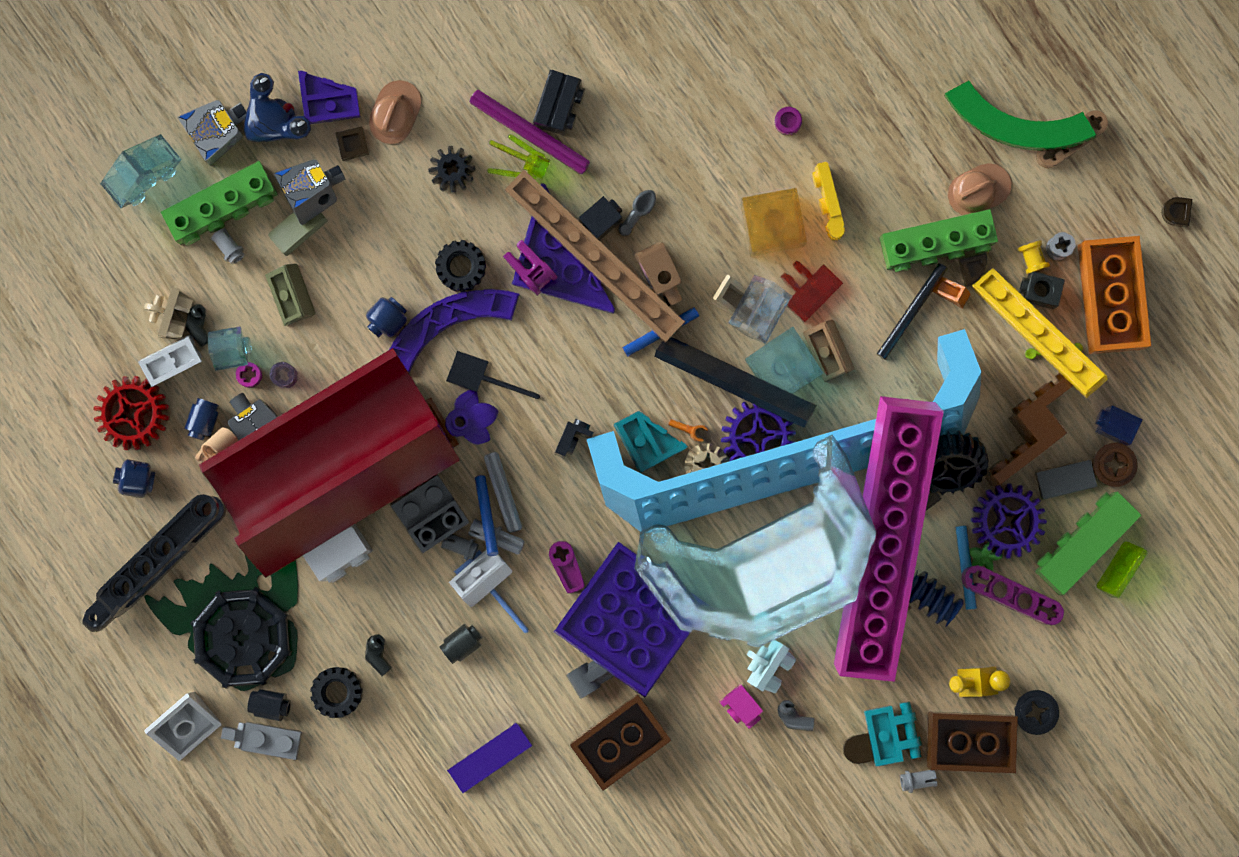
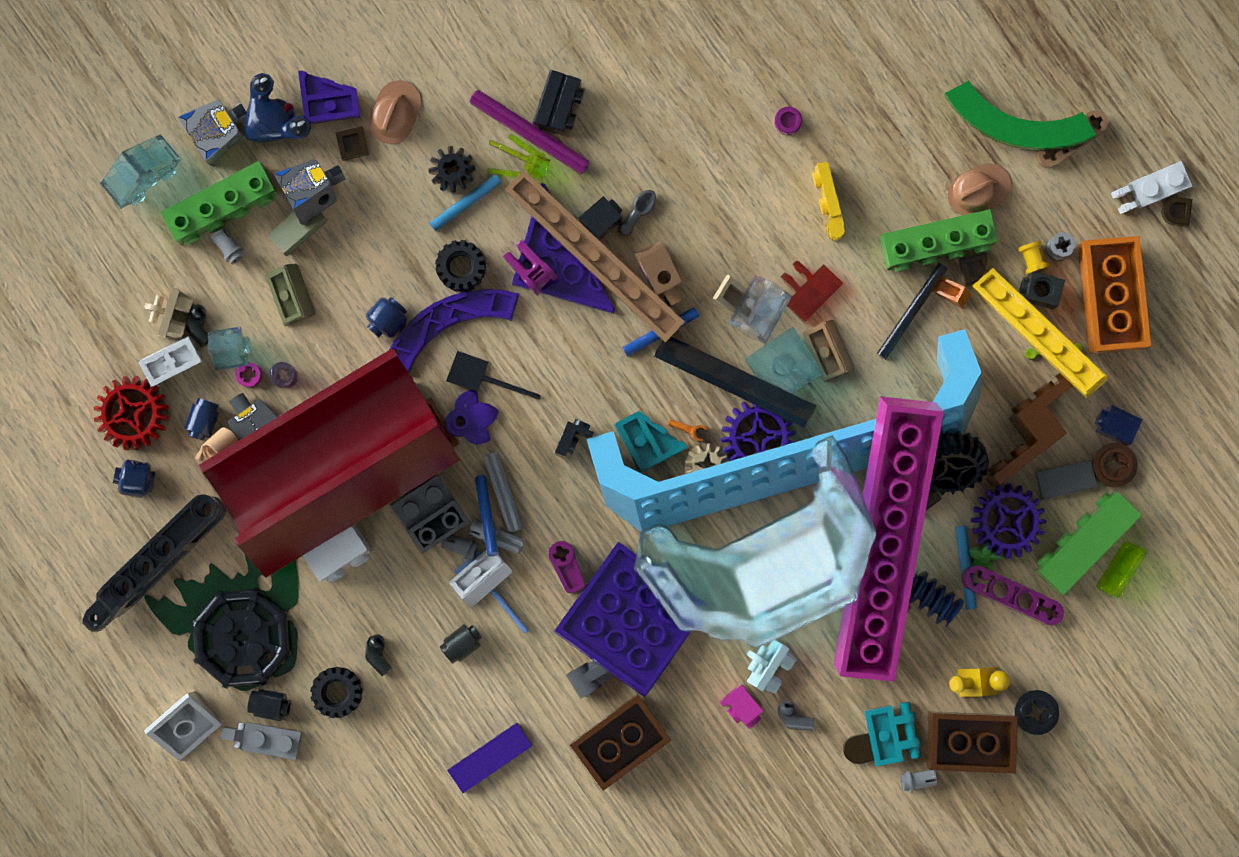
(465, 202): none -> dark azure bar
(773, 222): clear yellow brick -> none
(1154, 187): none -> white hinge

